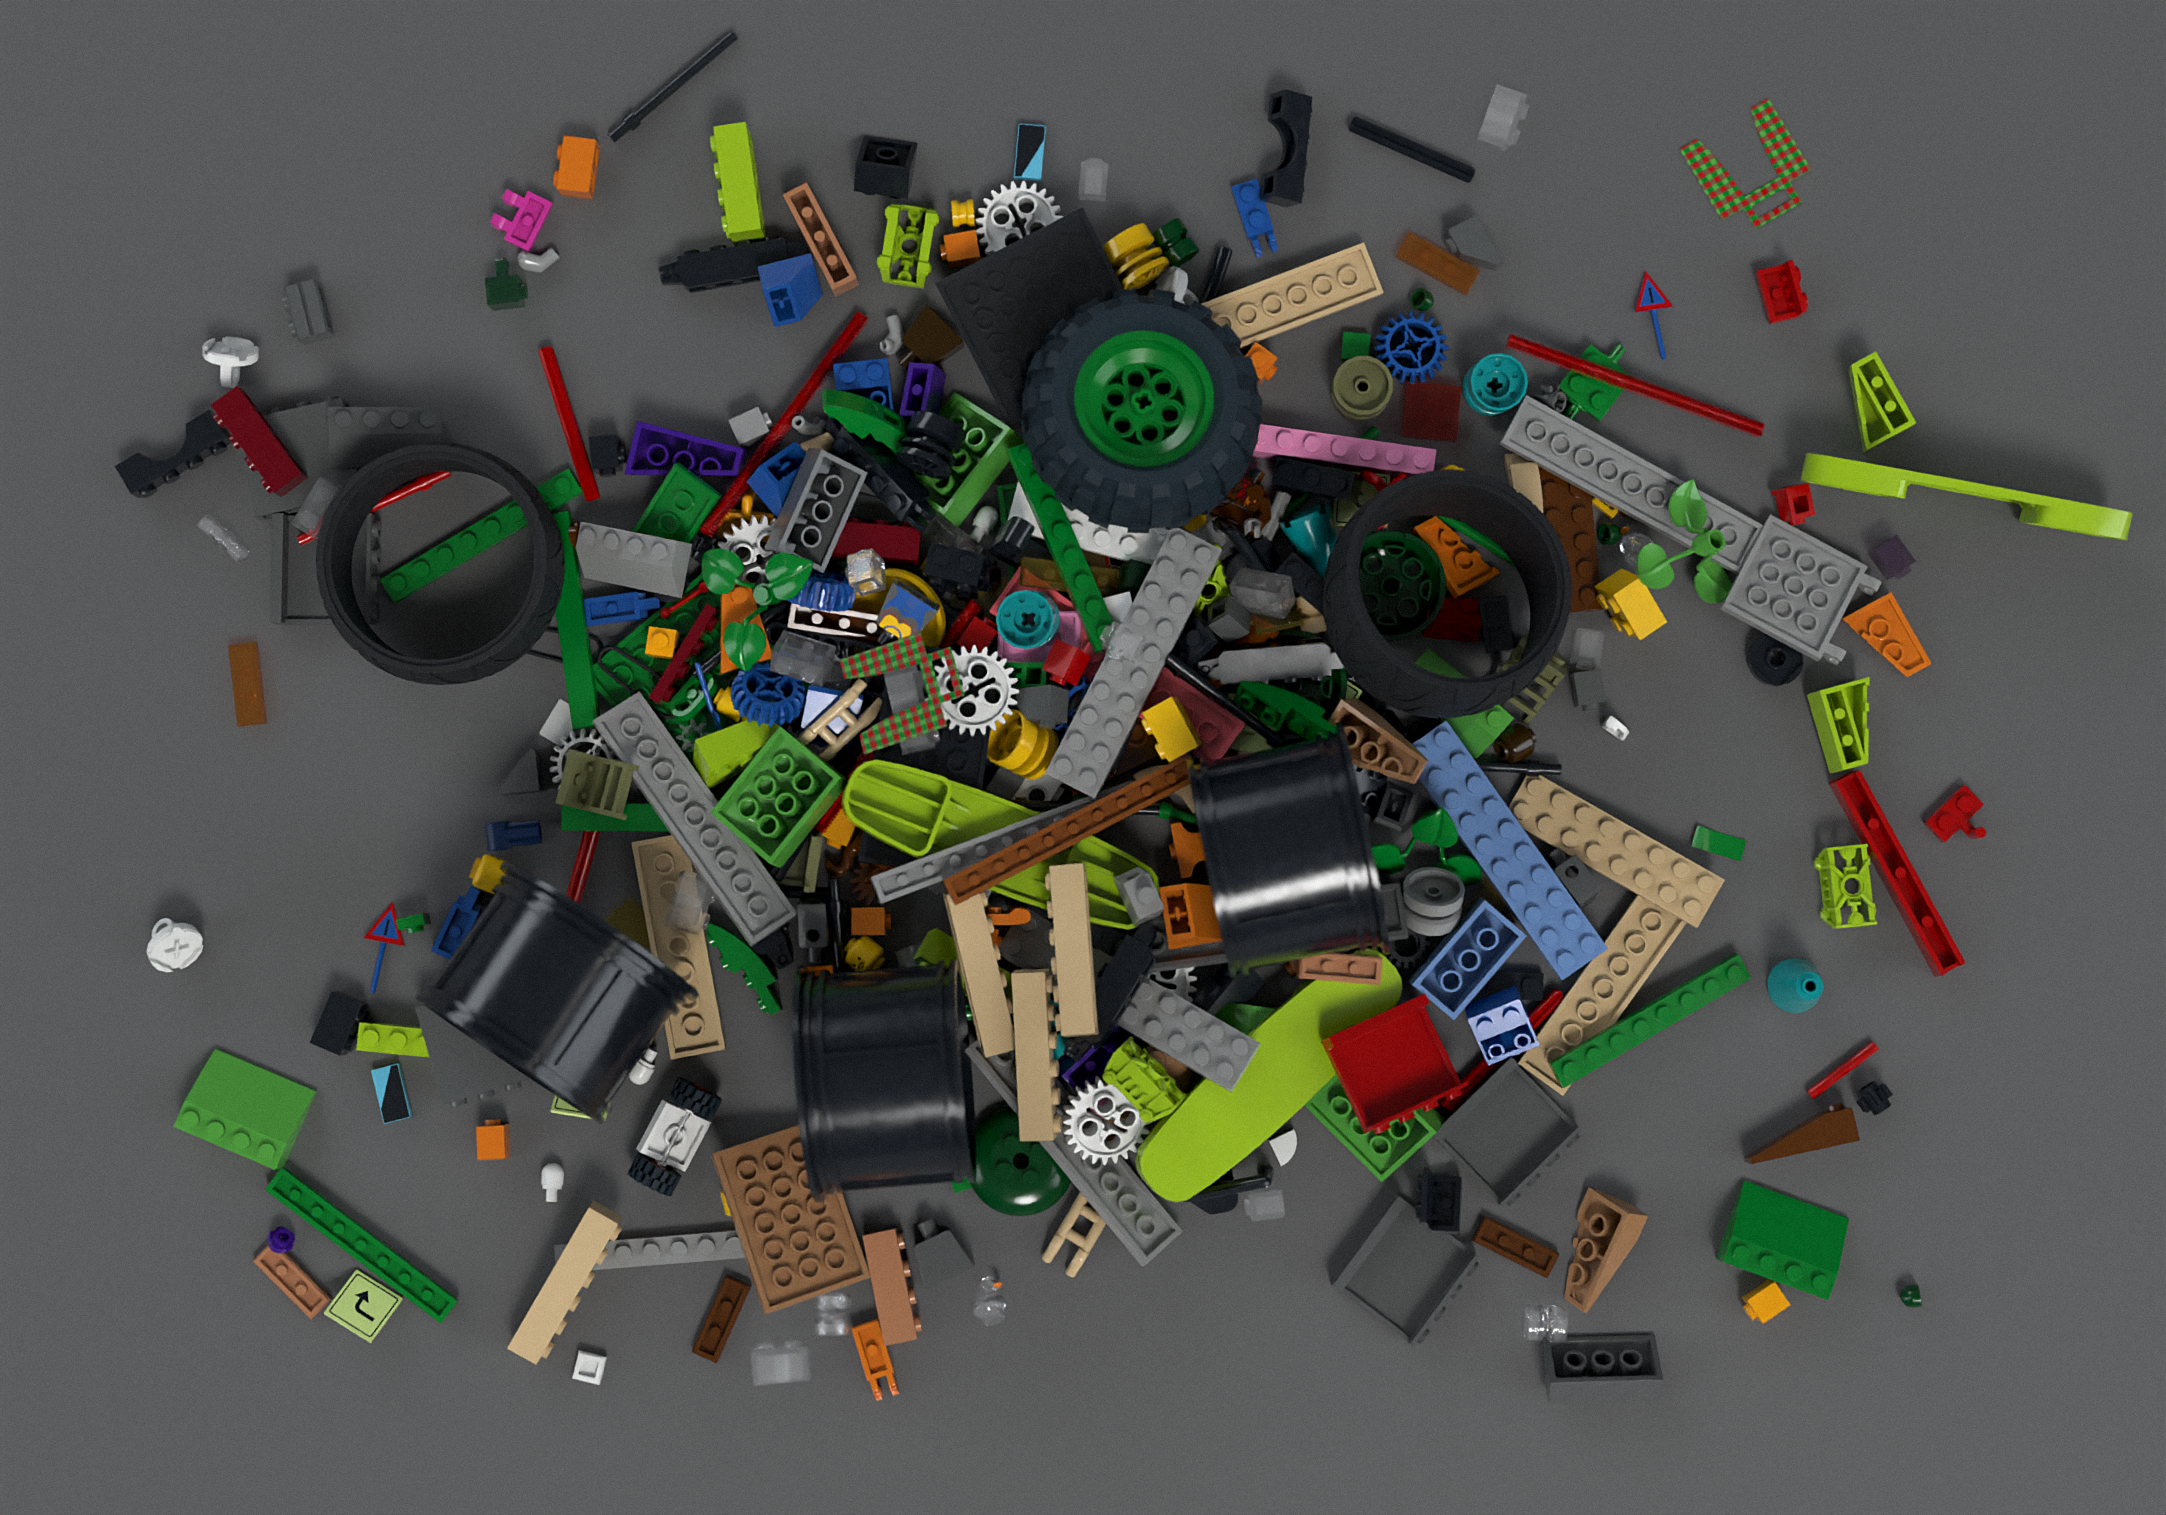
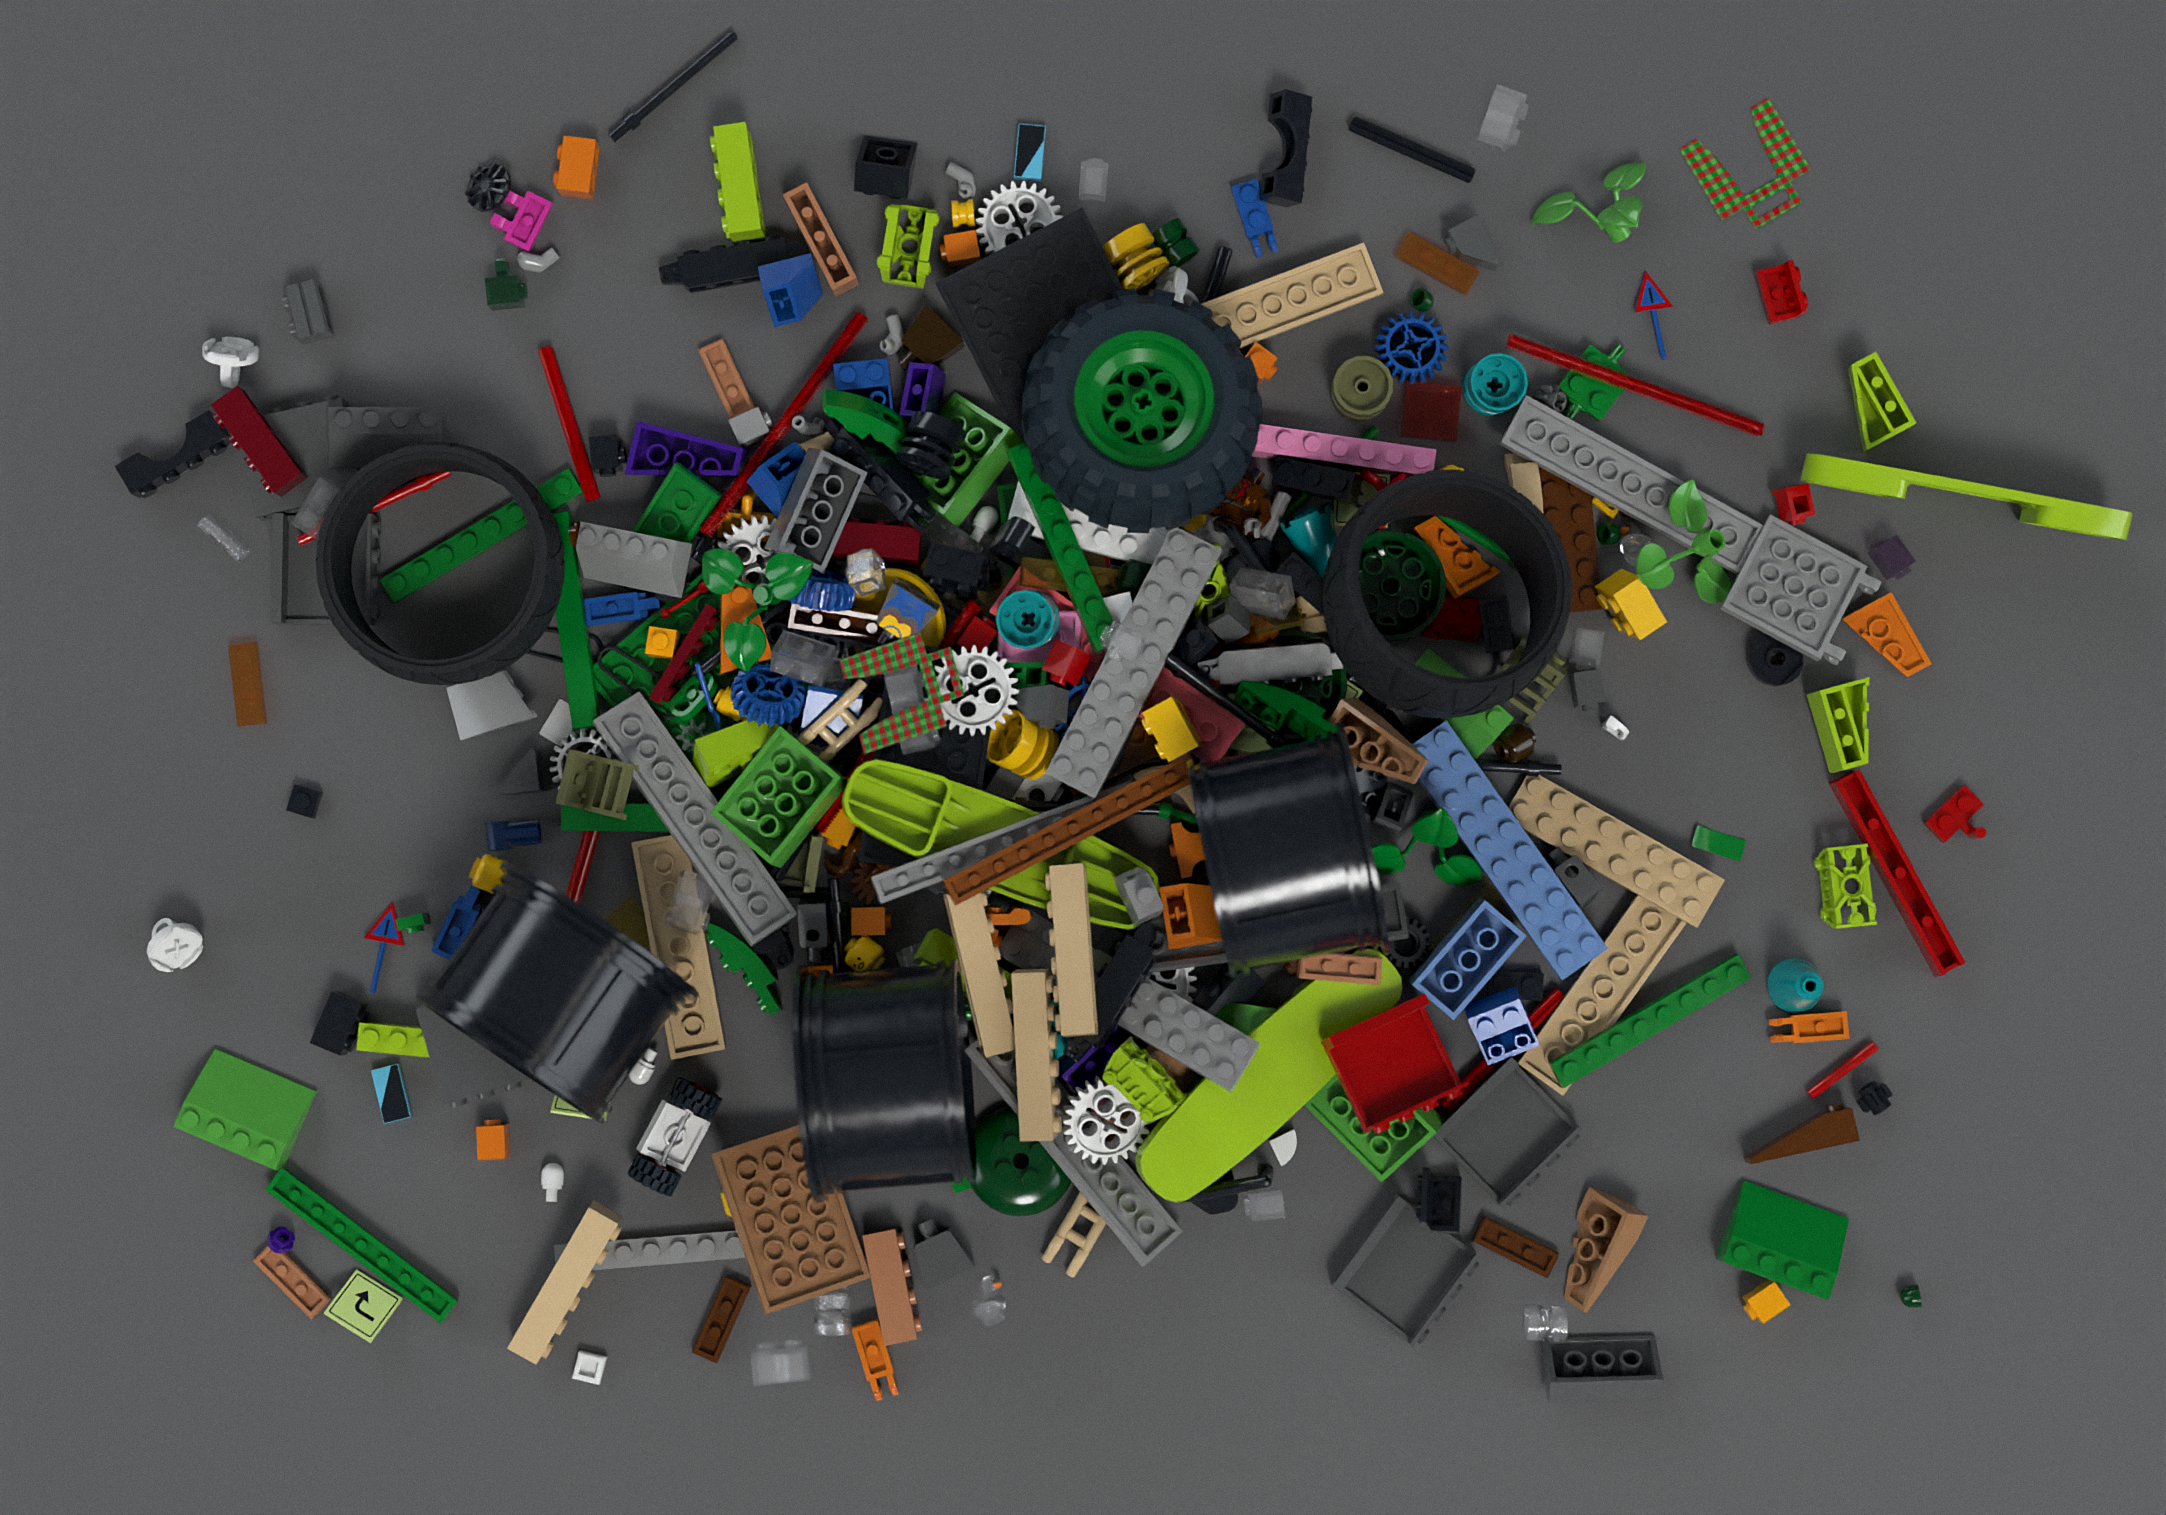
(304, 801): none -> black plate
(487, 705): none -> light grey slope
(488, 187): none -> black wheel
(726, 378): none -> nougat tile
(965, 179): none -> light grey arm
(1354, 345): green tile -> none
(1433, 901): light grey wheel -> none
(1616, 218): none -> bright green plant
(1813, 1027): none -> orange hinge

